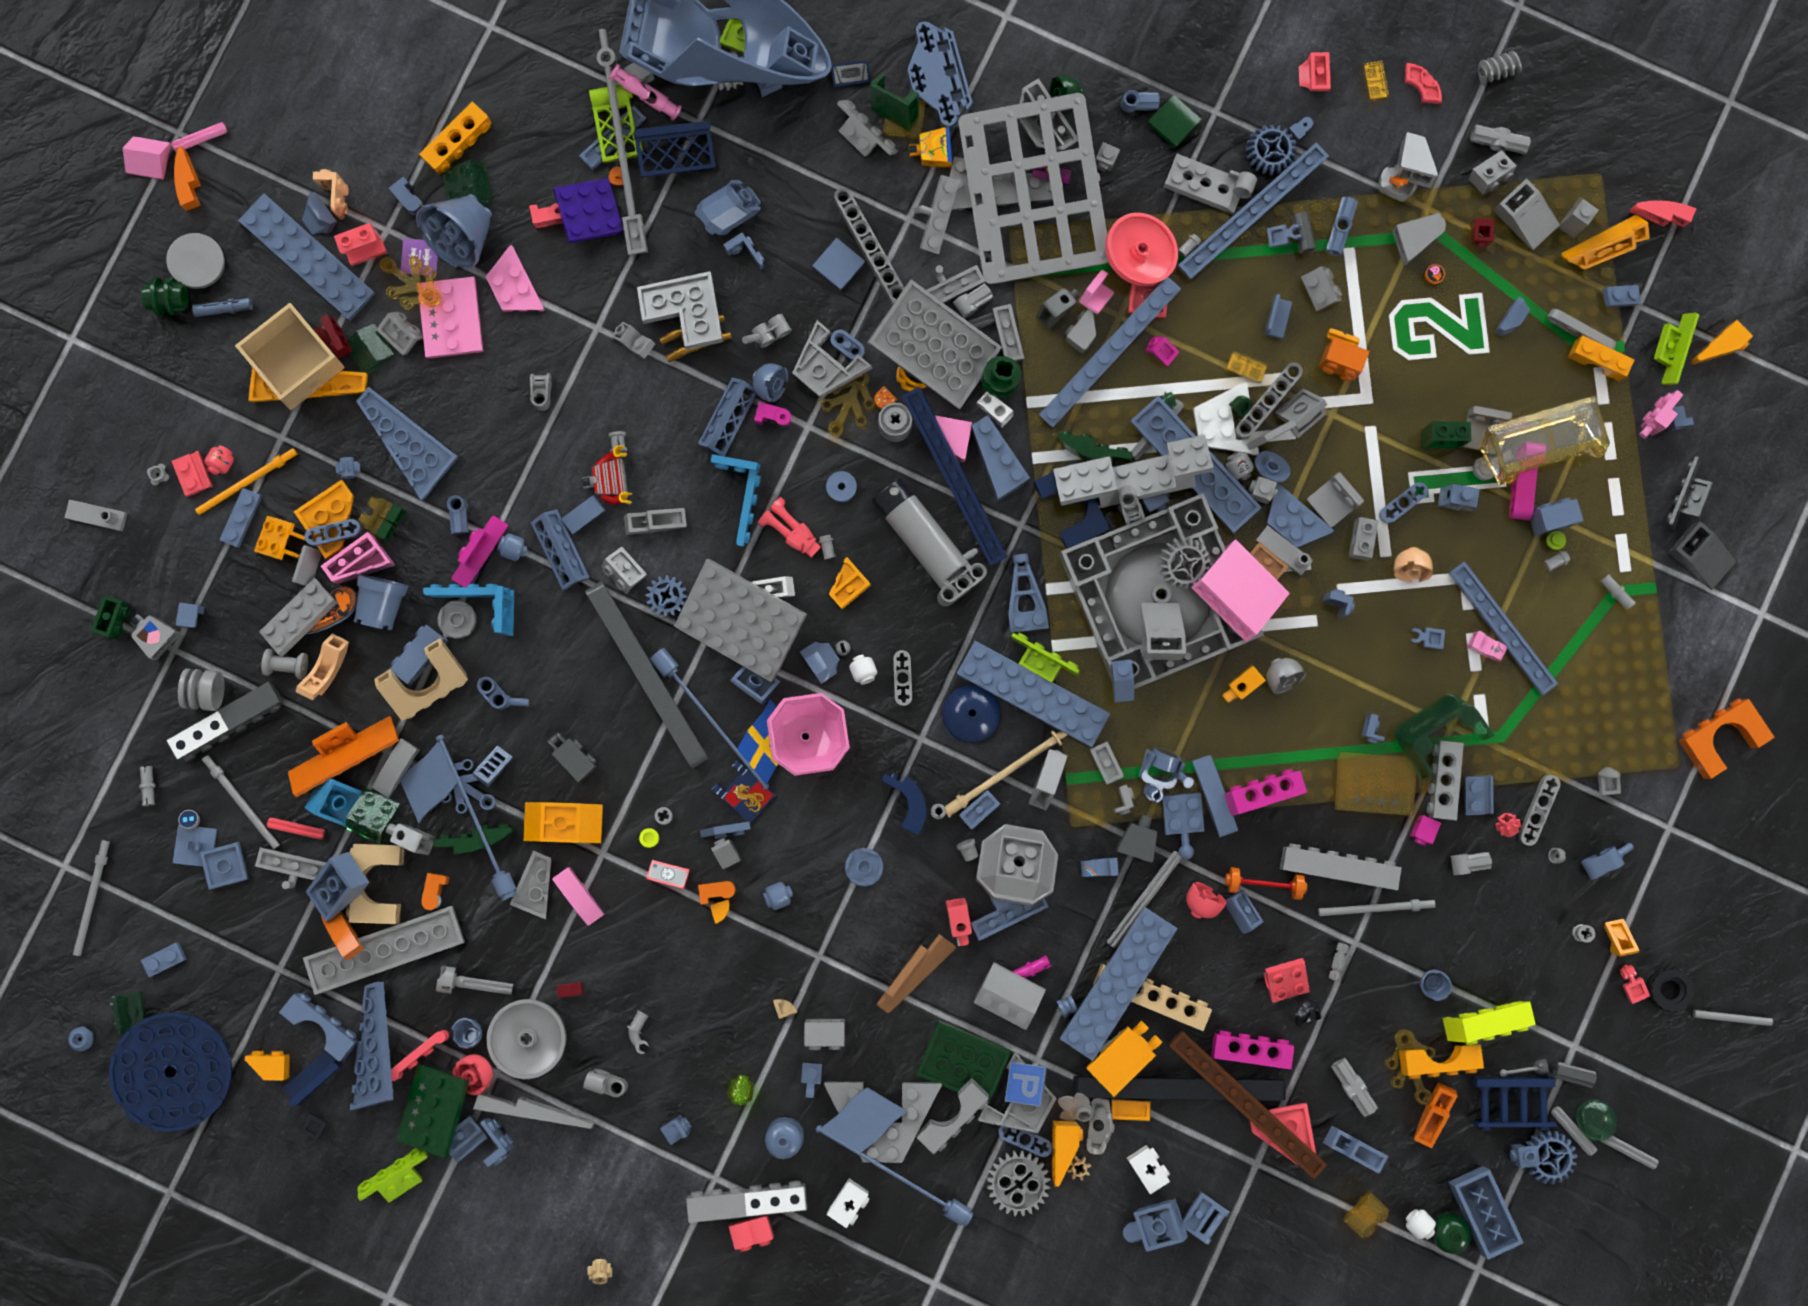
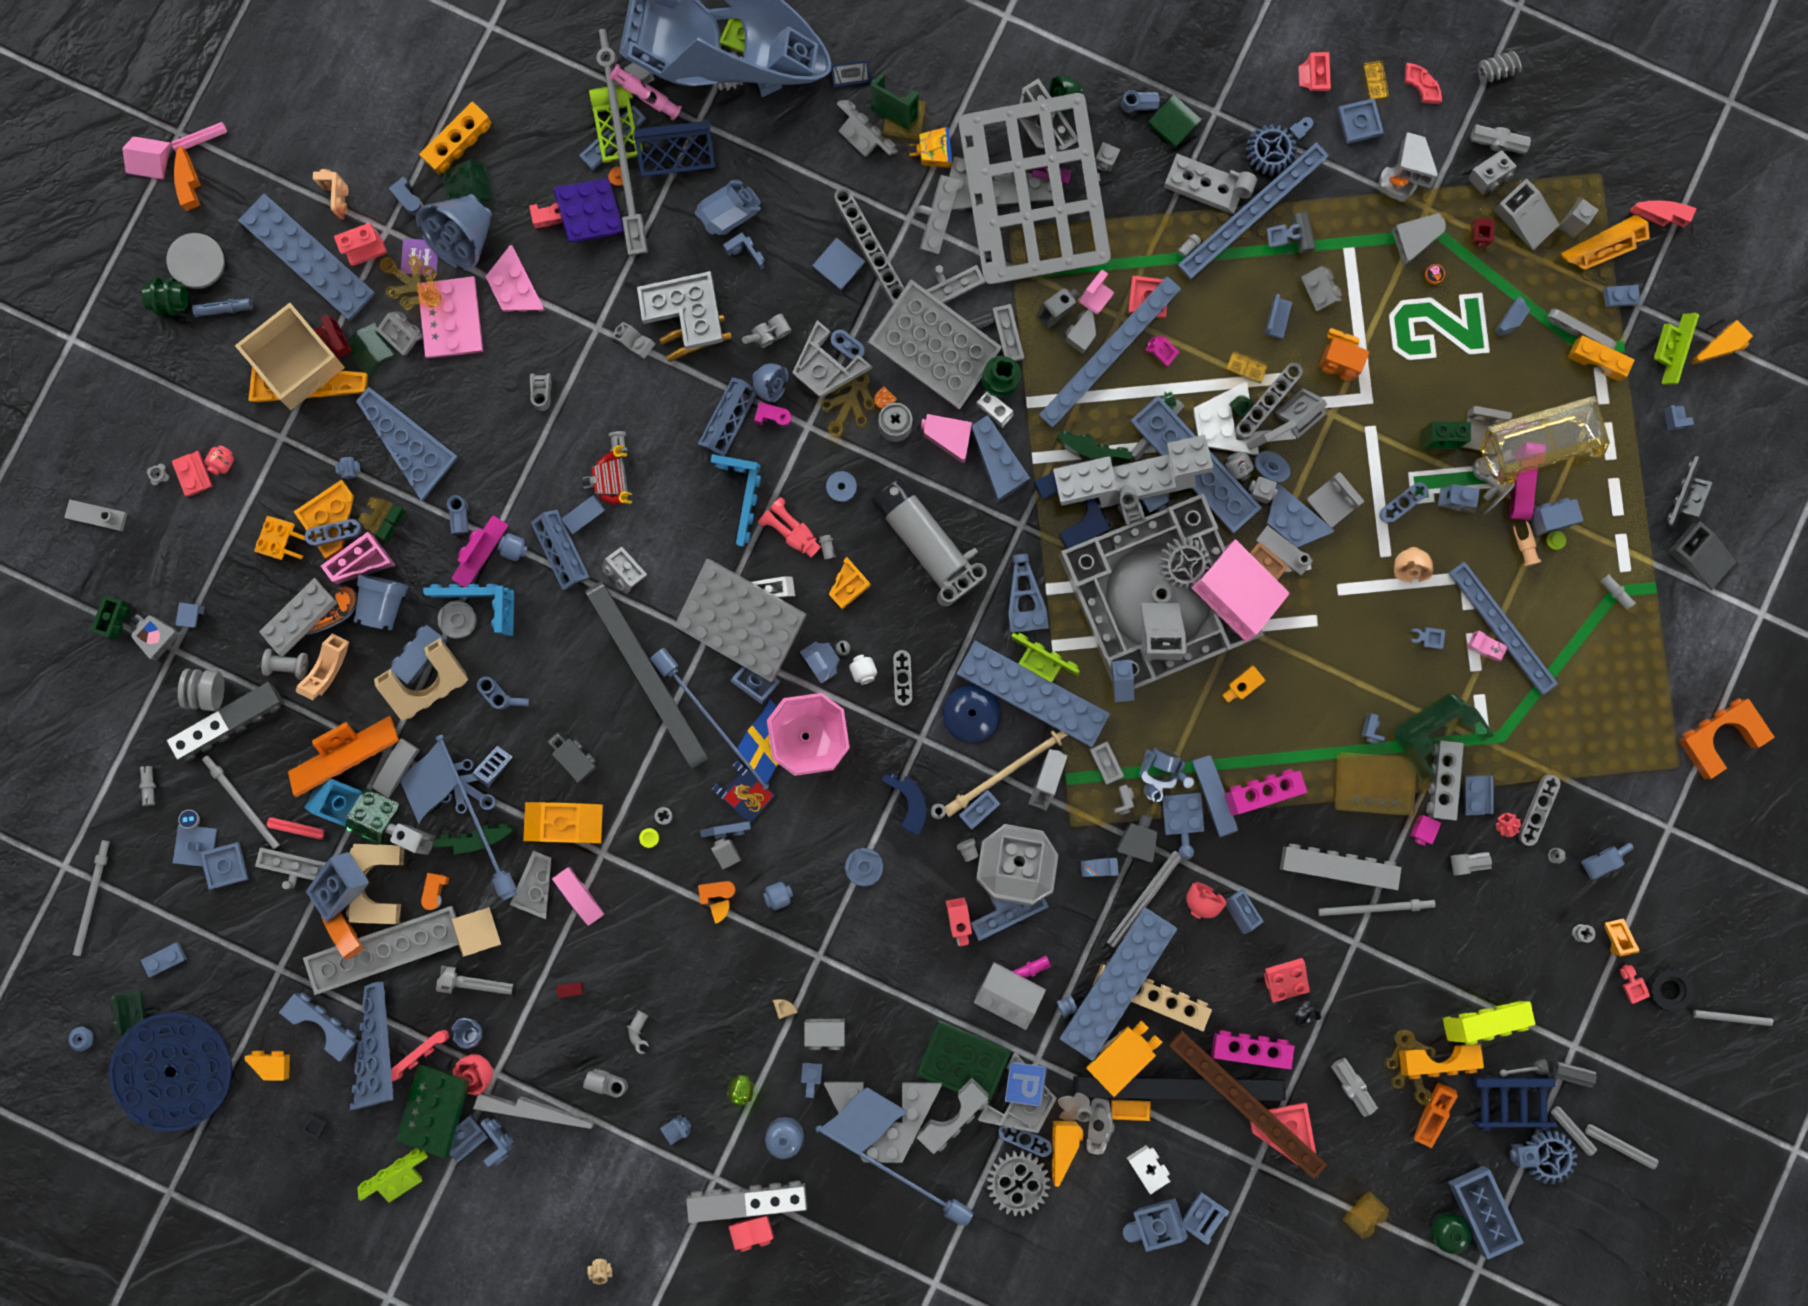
(240, 517): sand blue plate -> none
(278, 461): light orange bar -> none
(306, 565): light grey slope -> none
(311, 1078): dark blue panel -> none
(317, 216): sand blue slope -> none
(475, 932): none -> tan tile
(526, 1039): light grey dish -> none
(655, 521): light grey slope -> none
(668, 874): slope -> none
(671, 584): sand blue gear -> none
(838, 1209): white brick -> none
(904, 379): light orange helmet -> none
(915, 971): medium nougat wedge -> none
(934, 79): sand blue connector -> none
(954, 476): dark blue plate -> none
(968, 303): light grey piece -> none
(1079, 1173): tan gear -> none
(1141, 249): coral dish -> none
(1234, 880): orange axle -> none
(1283, 674): light grey cylinder -> none
(1338, 236): sand blue piece -> none
(1338, 961): light grey axle -> none
(1339, 599): sand blue bracket -> none
(1355, 1149): sand blue slope -> none
(1360, 121): none -> sand blue plate
(1363, 538): light grey brick -> none
(1420, 1224): white head -> none
(1435, 985): sand blue hair -> none
(1503, 491): none -> light grey shield
(1527, 547): none -> light nougat piece
(1557, 560): light grey pin -> none
(1597, 1120): clear green piece -> none
(1609, 781): light grey plate -> none
(1661, 416): bright pink plate -> none

